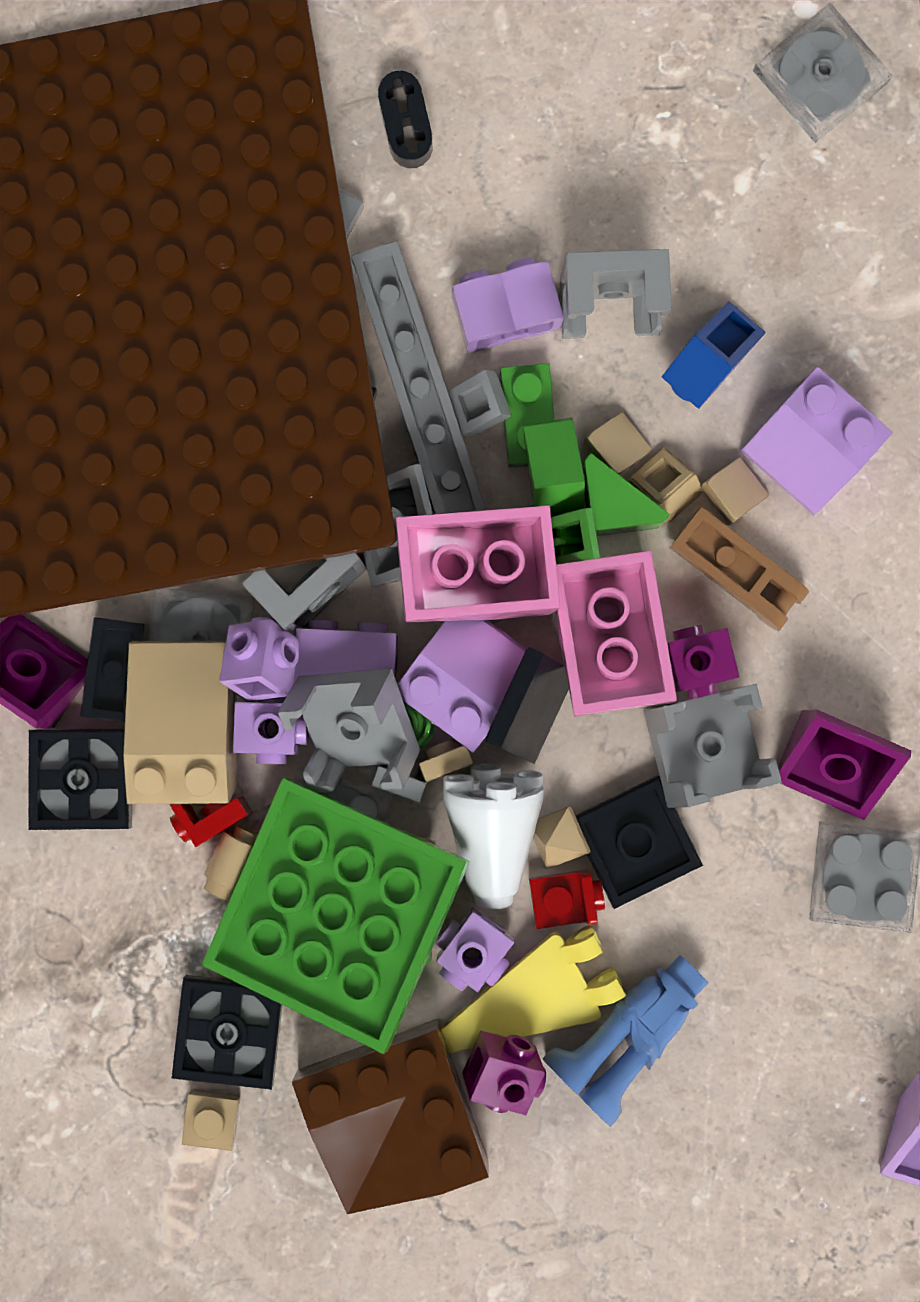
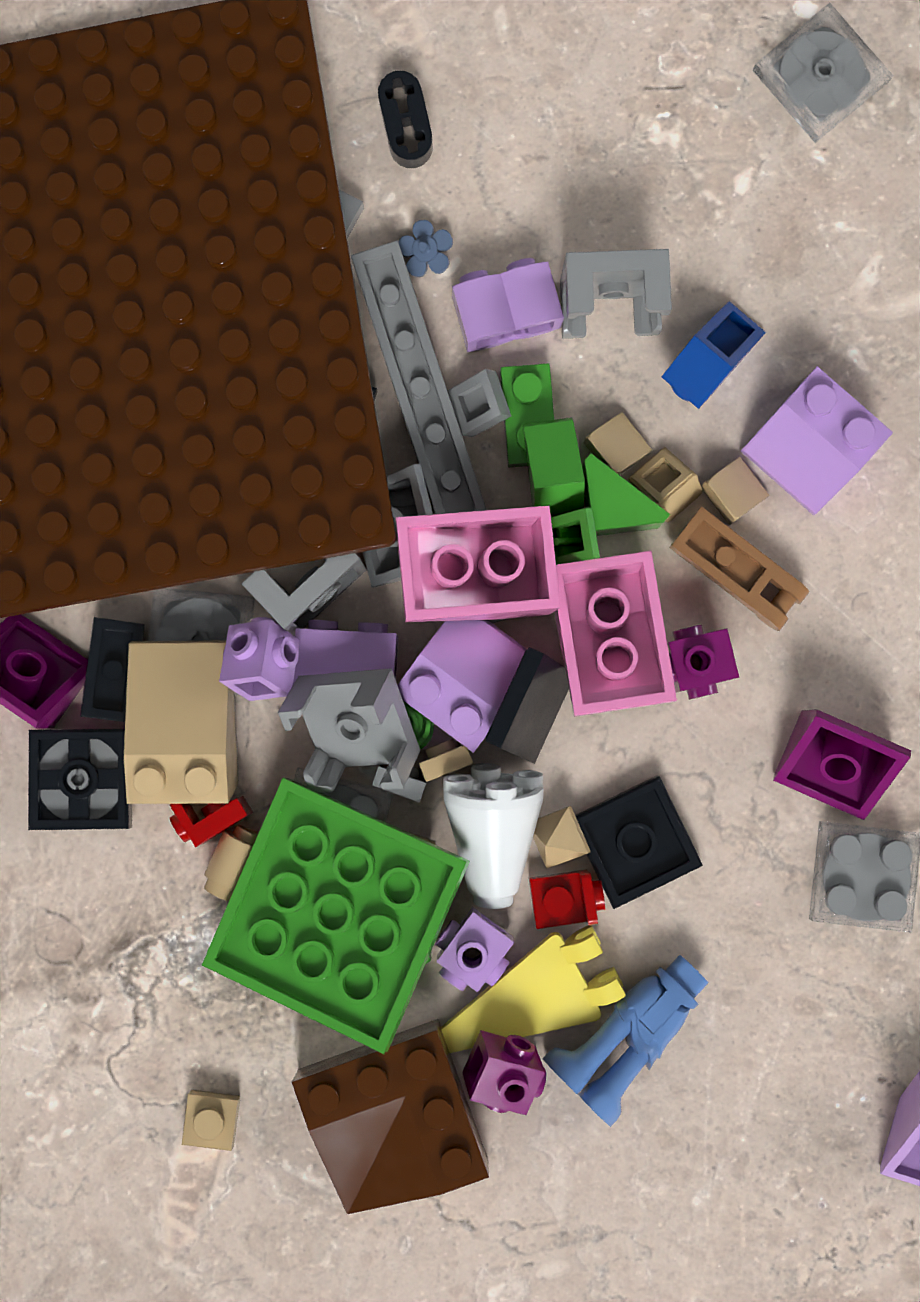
(226, 1034): black piece -> none
(252, 734): lavender brick -> none
(426, 249): none -> sand blue plant
(708, 747): light grey panel -> none

